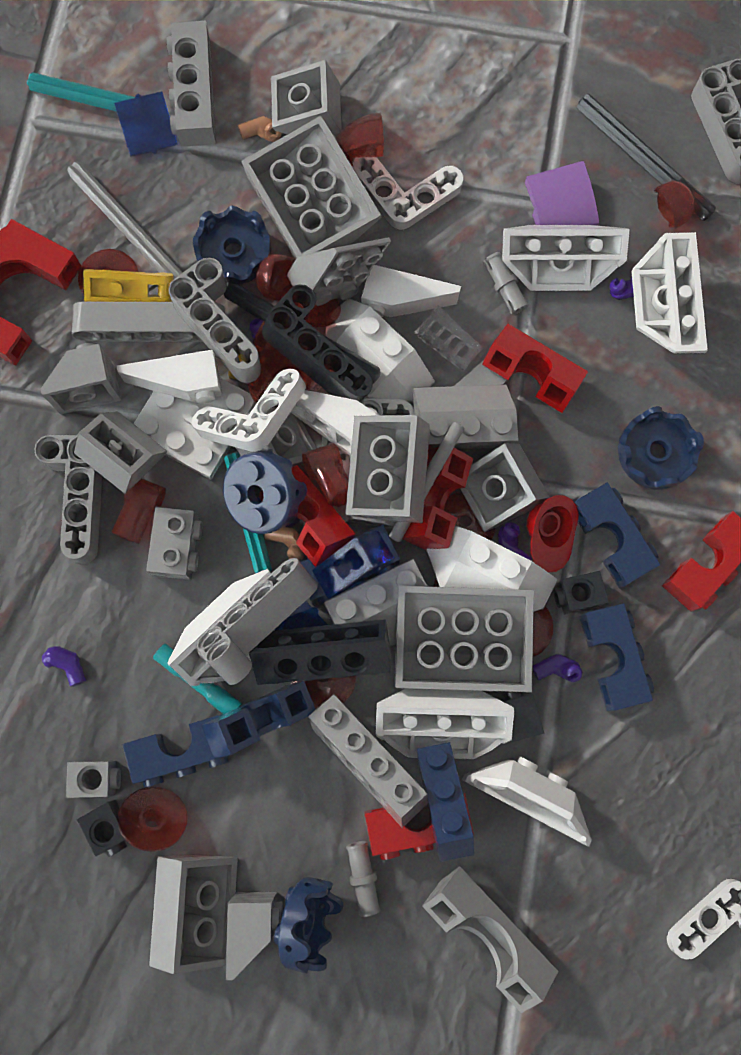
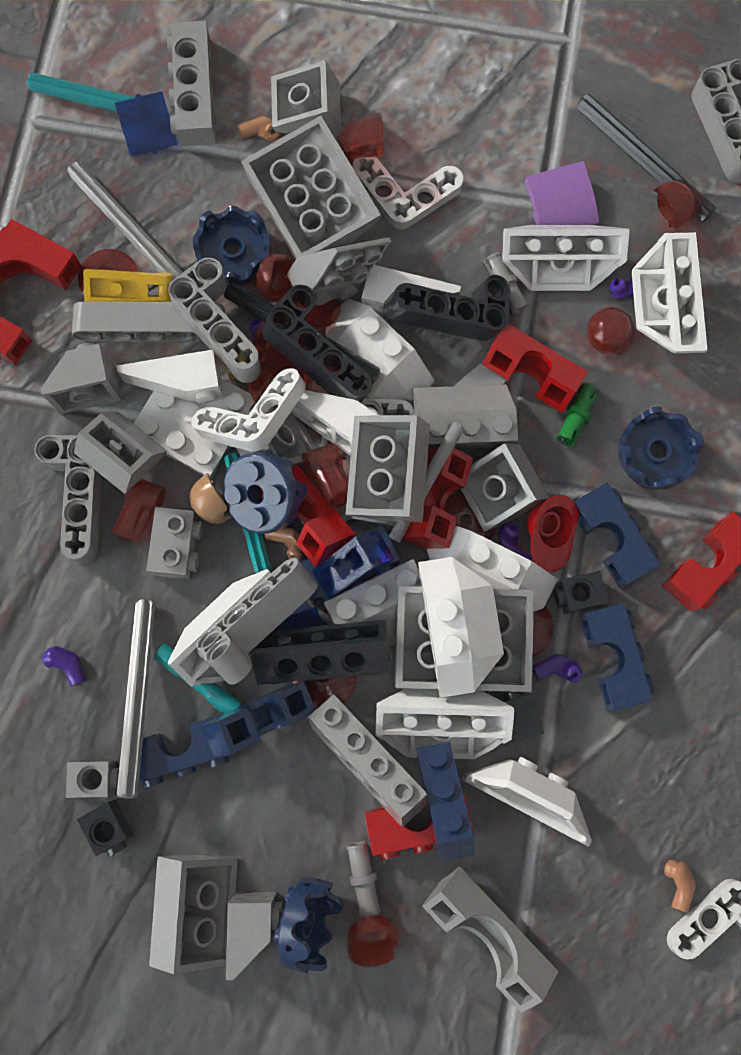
(136, 700): none -> light grey axle
(152, 805): clear red dish -> none
(208, 501): none -> medium nougat hair
(372, 940): none -> clear red hair
(410, 304): none -> black beam
(460, 625): none -> white wedge
(577, 415): none -> green pin
(610, 331): none -> clear red hair
(685, 884): none -> nougat arm

